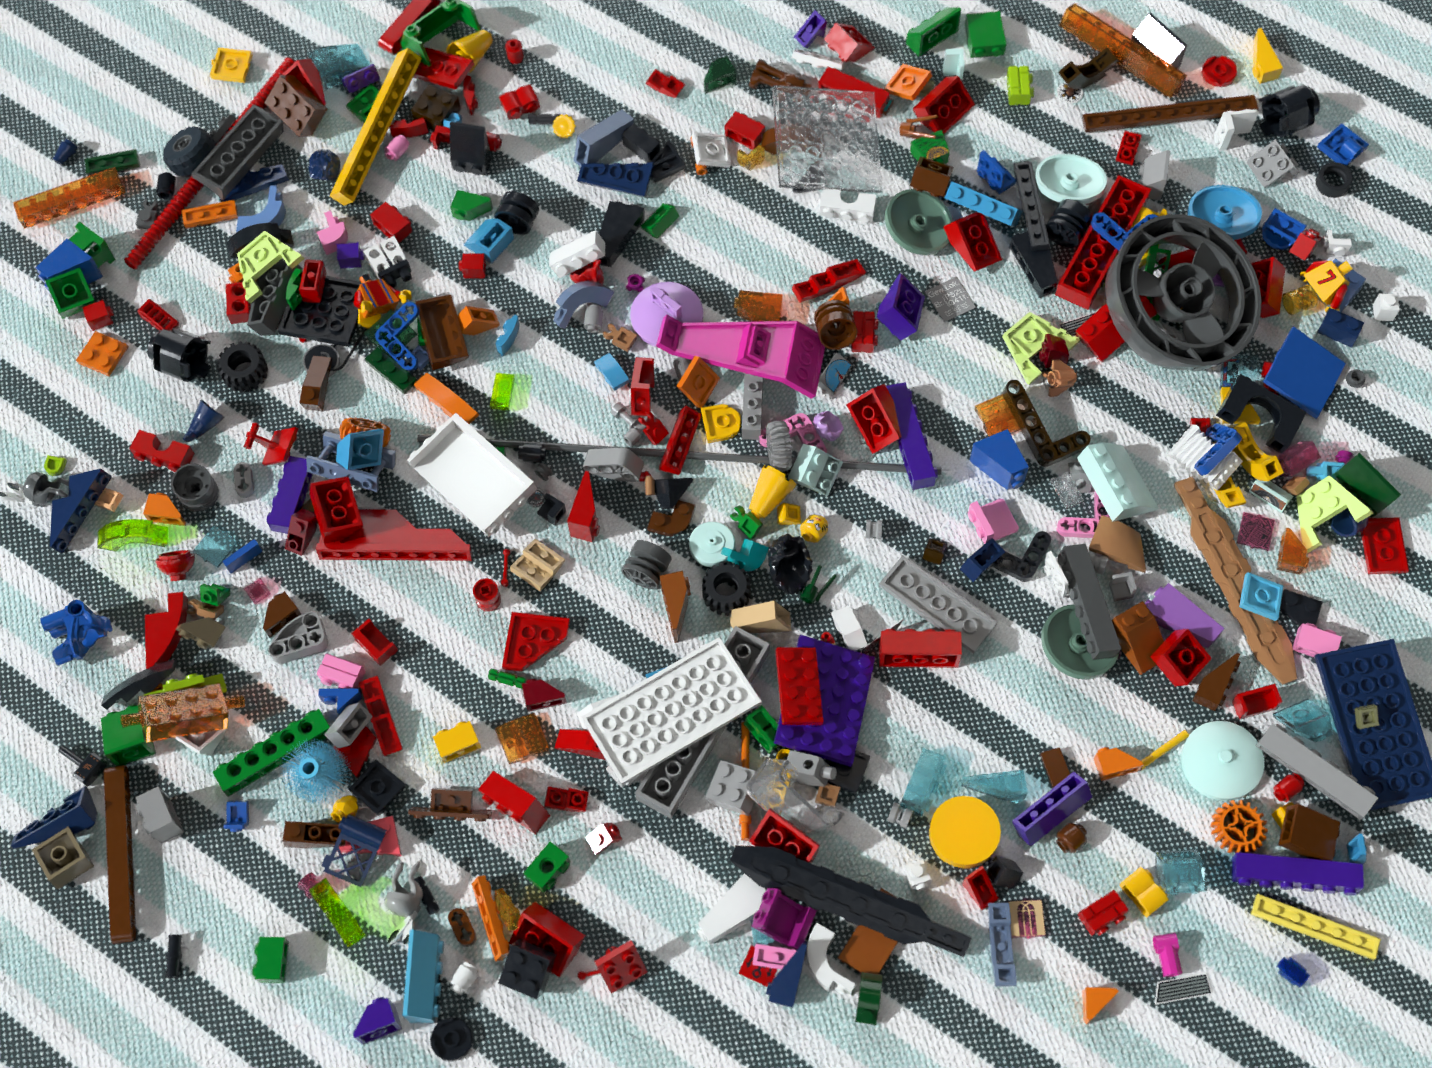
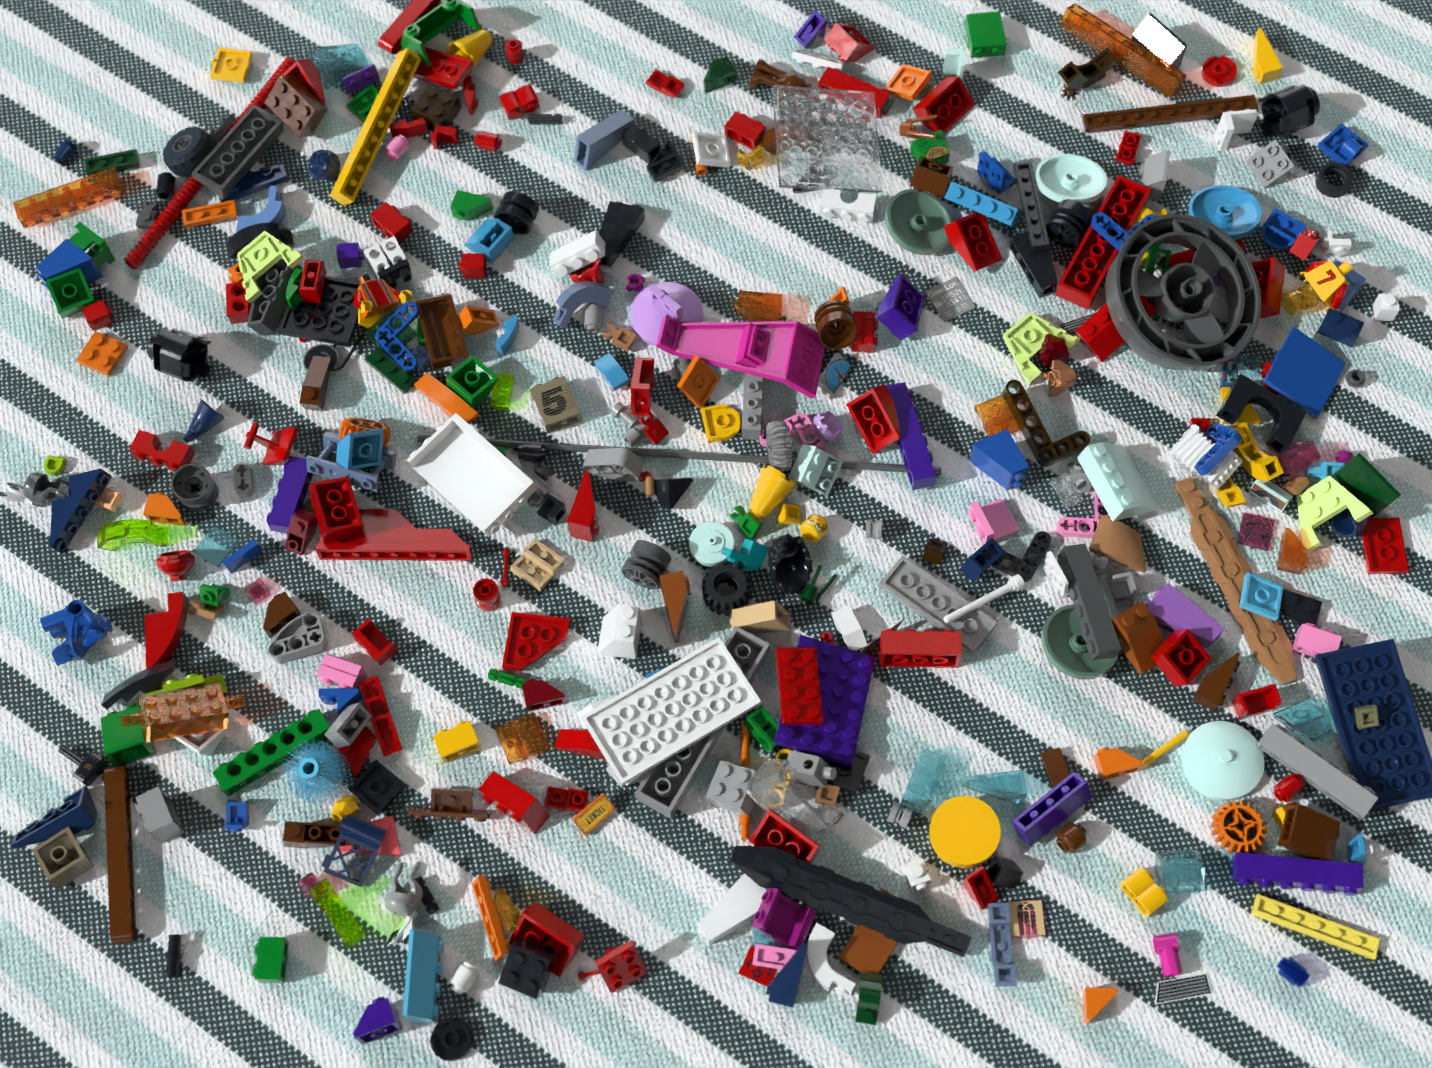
(149, 308): red slope -> none
(203, 631): dark tan slope -> none
(234, 357): black tyre -> none
(333, 235): bright pink brick -> none
(454, 117): dark azure piece -> none
(458, 929): reddish brown beam -> none
(469, 148): black slope -> none
(472, 381): none -> green slope
(549, 855): green brick -> none
(556, 404): none -> dark tan panel
(564, 126): yellow piece -> none
(593, 814): none -> tile
(603, 837): bracket -> none
(619, 177): dark blue wing -> none
(620, 632): none -> white slope
(660, 220): green slope -> none
(674, 524): reddish brown plate -> none
(680, 441): red slope -> none
(828, 281): red slope -> none
(934, 30): green slope -> none
(1014, 584): none -> white piece
(1019, 85): lime brick -> none
(1103, 913): red brick -> none

